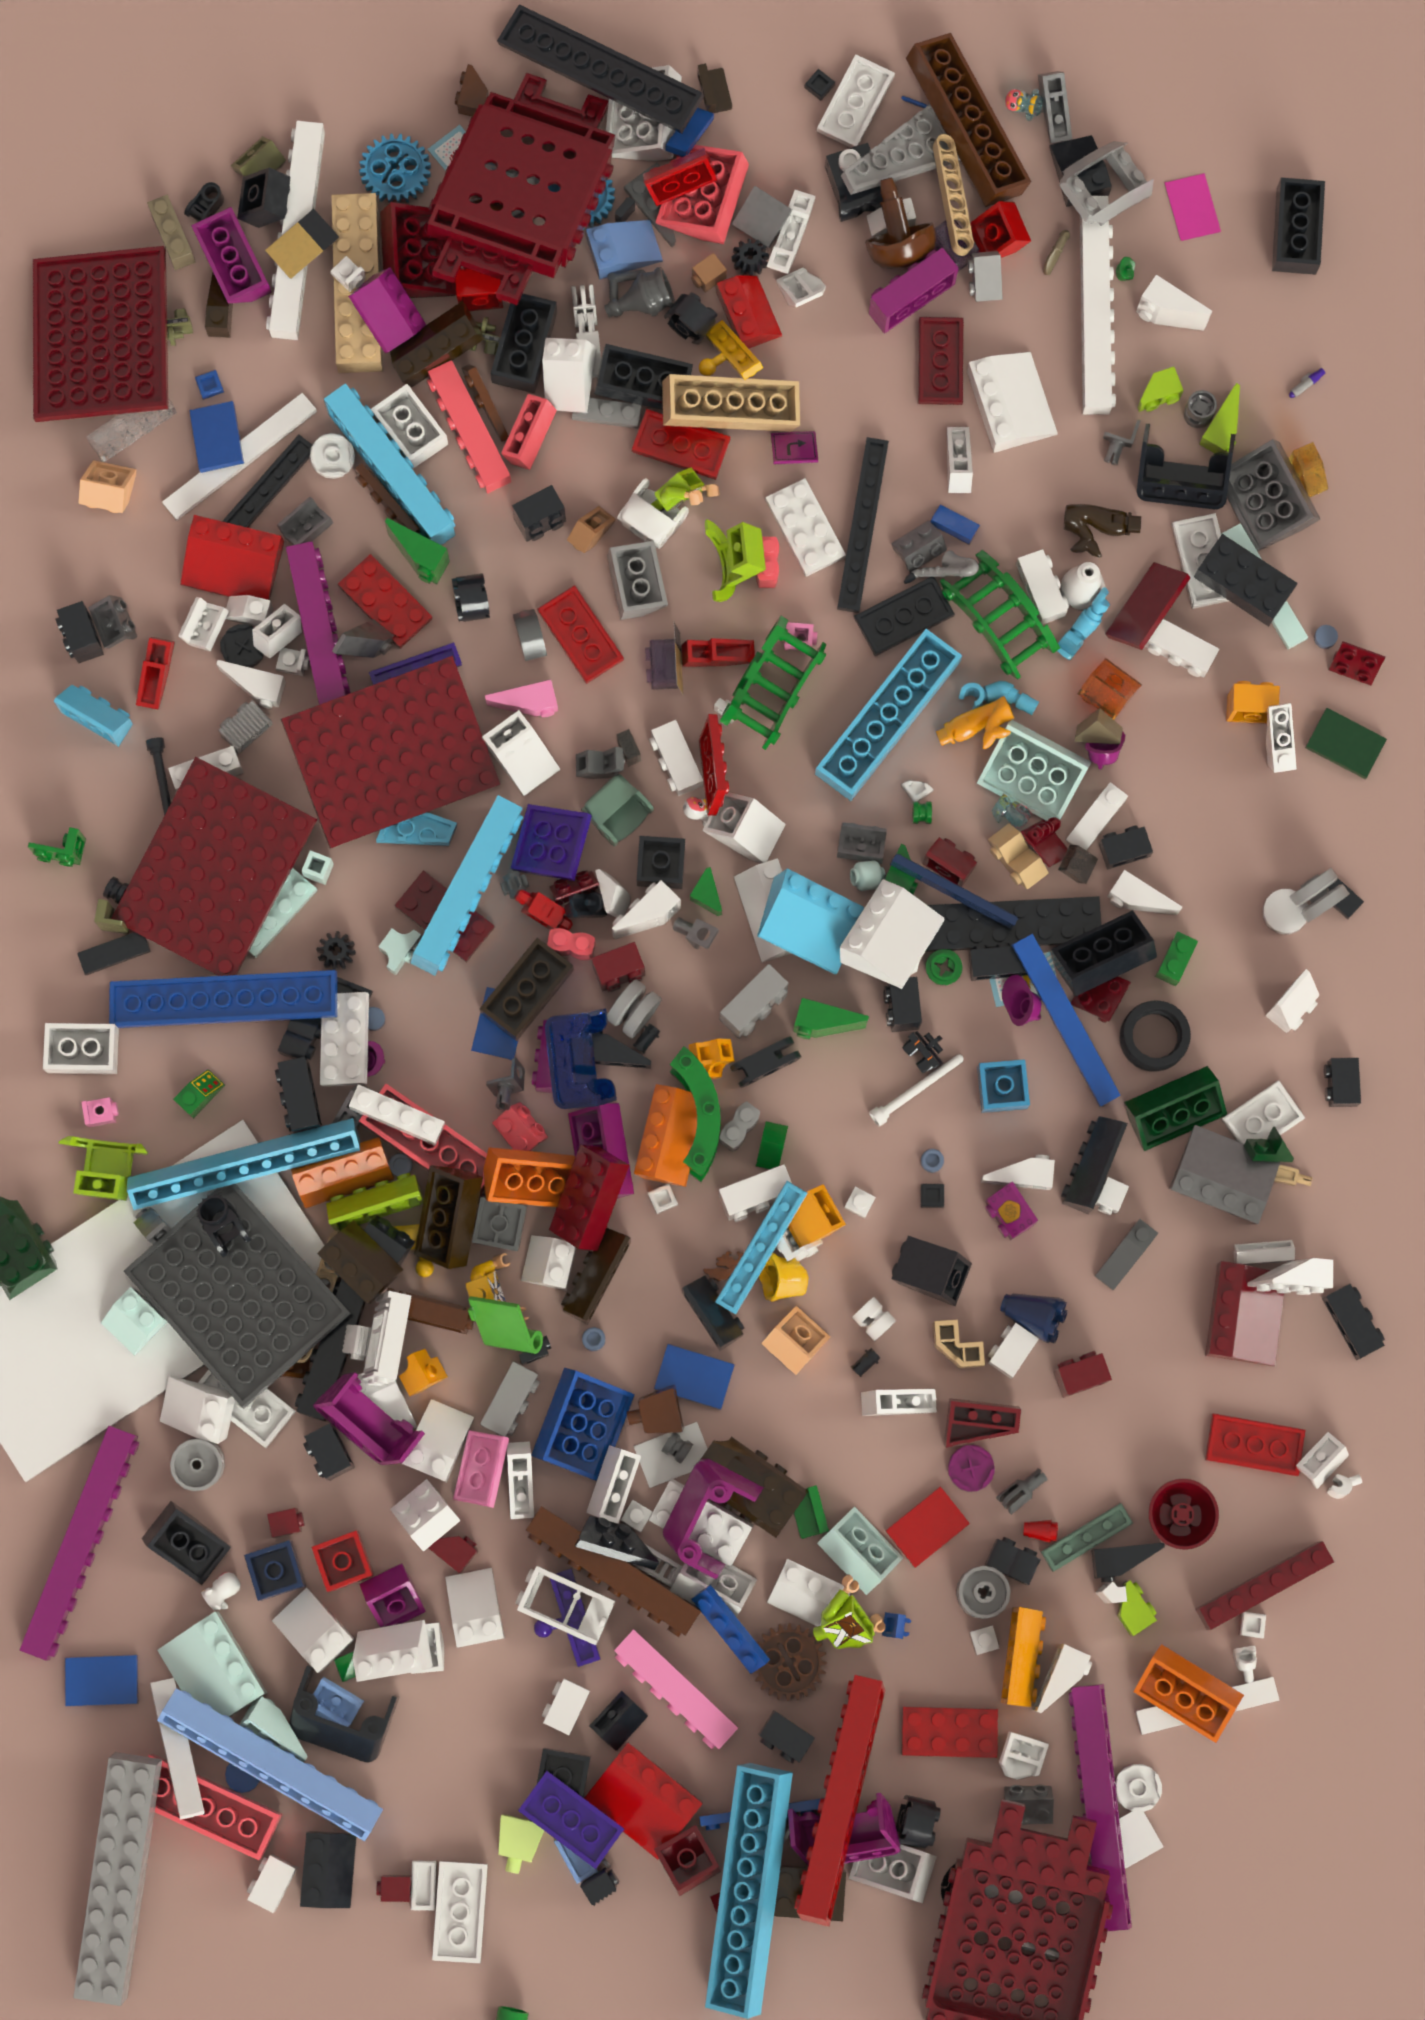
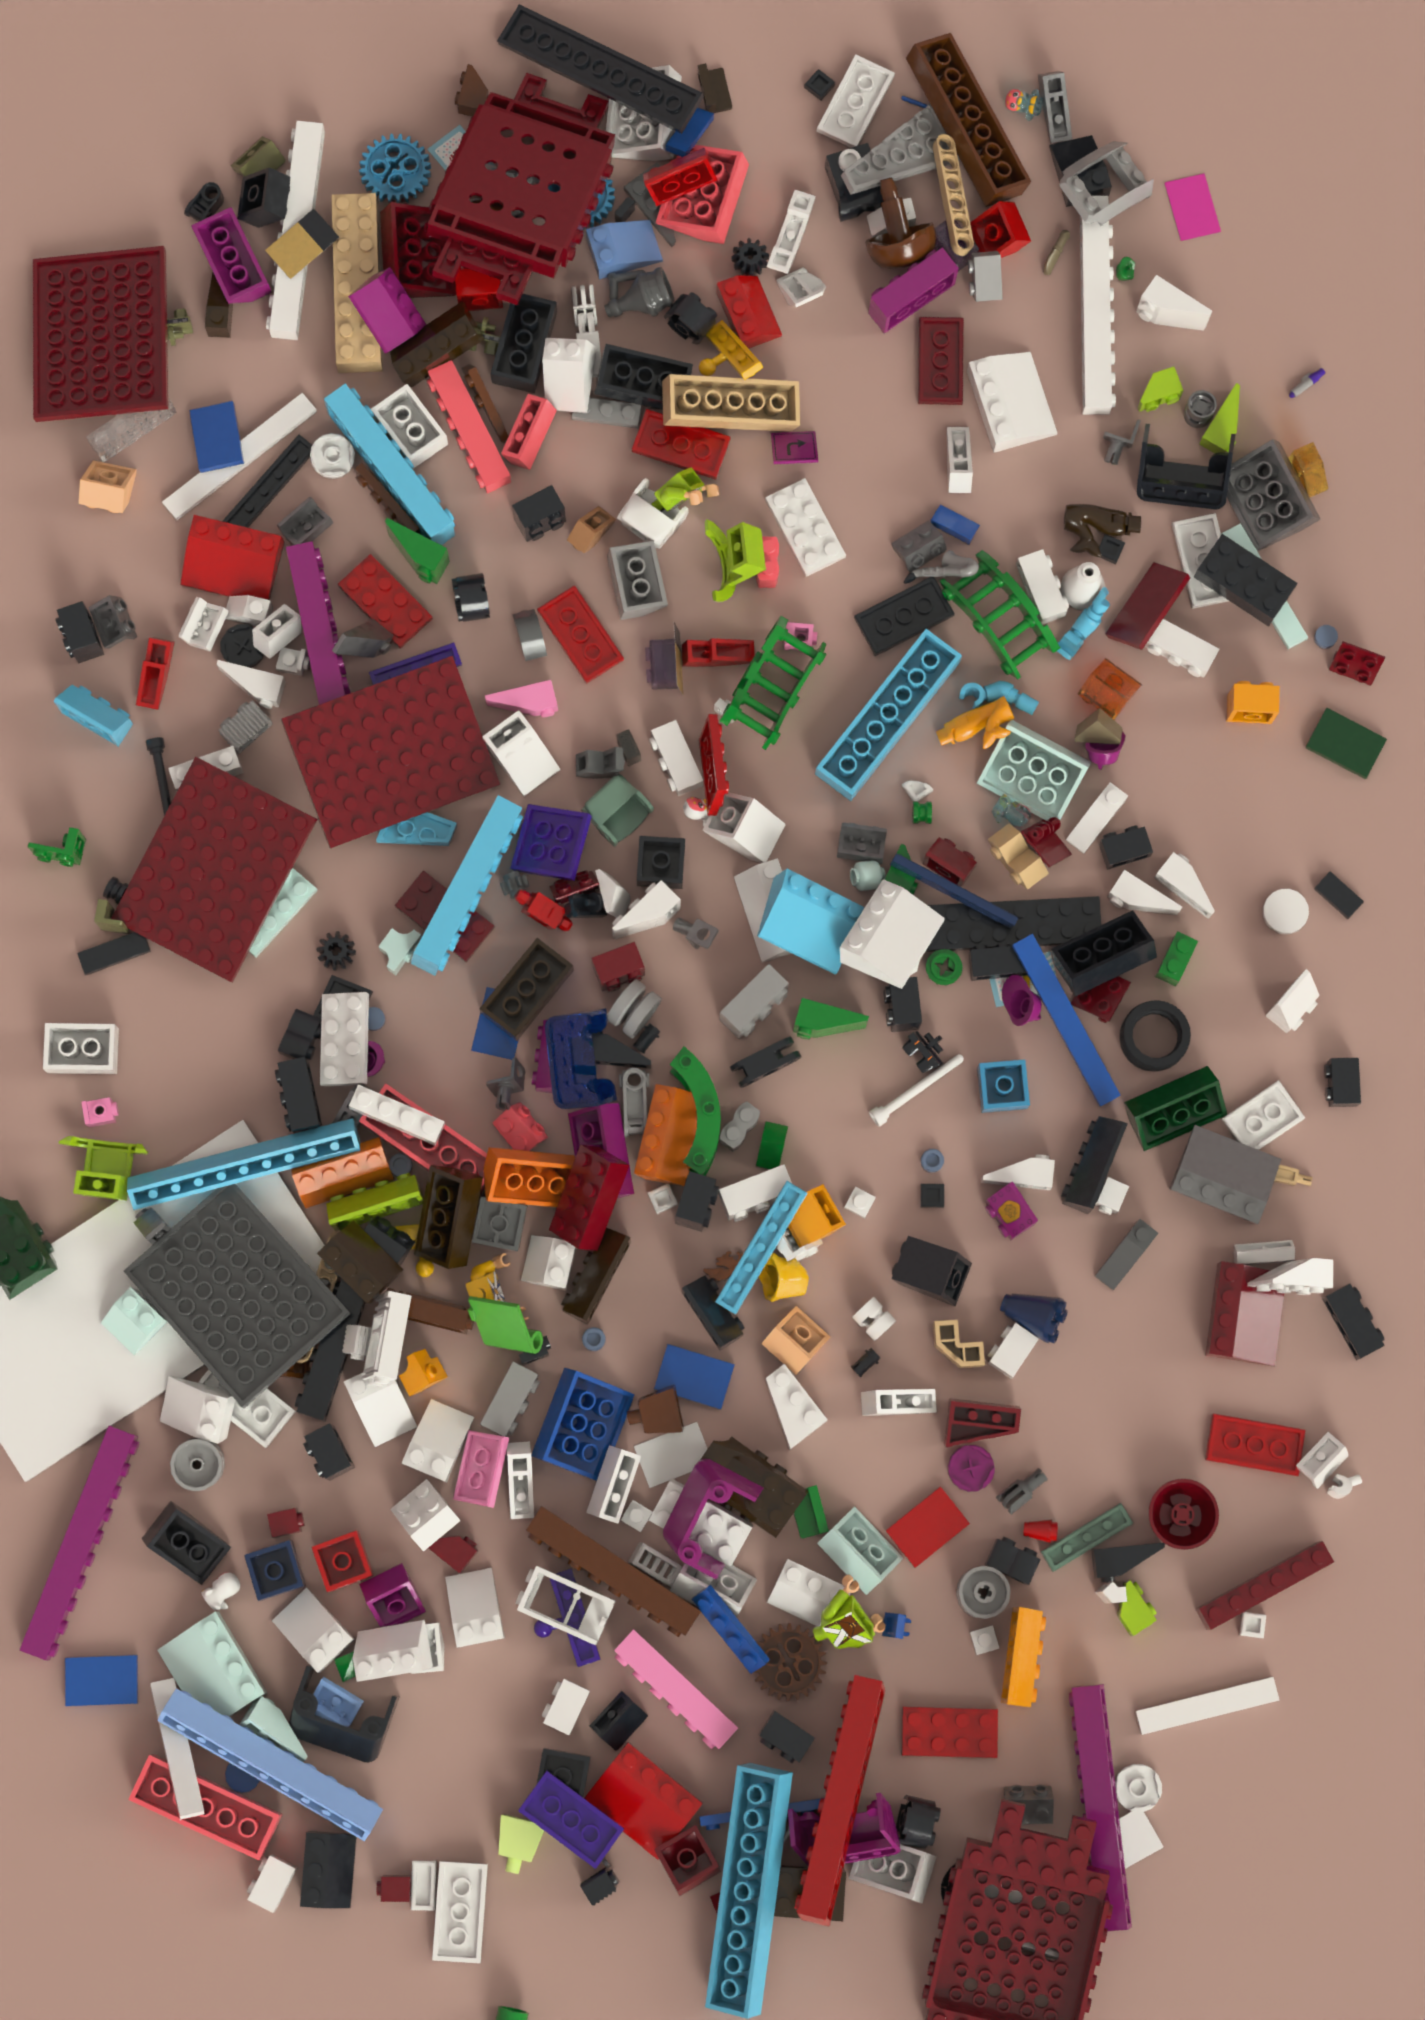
(117, 1878): light grey brick -> none
(171, 232): dark tan brick -> none
(199, 1093): green slope -> none
(208, 1209): black piece -> none
(209, 384): blue tile -> none
(223, 999): blue plate -> none
(317, 867): light aqua brick -> none
(348, 274): white bracket -> none
(365, 1423): magenta windscreen -> none
(577, 945): coral brick -> none
(578, 1867): light blue tile -> none
(615, 1542): black wing -> none
(634, 1101): none -> light grey piece
(677, 1447): dark grey wheel -> none
(695, 1202): none -> black brick
(706, 894): green slope -> none
(708, 273): medium nougat brick -> none
(713, 1055): light orange brick -> none
(762, 216): flat silver tile -> none
(794, 1407): none -> white wedge
(862, 525): black plate -> none
(1022, 1756): white slope -> none
(1064, 1672): white slope -> none
(1078, 864): clear smoke piece -> none
(1082, 1375): dark red brick -> none
(1111, 548): none -> black tile
(1183, 881): none -> white slope
(1188, 1693): orange slope -> none
(1246, 1661): white piece -> none
(1269, 1149): dark green slope -> none
(1280, 738): white slope -> none
(1298, 226): black brick -> none
(1318, 893): light grey wheel -> none

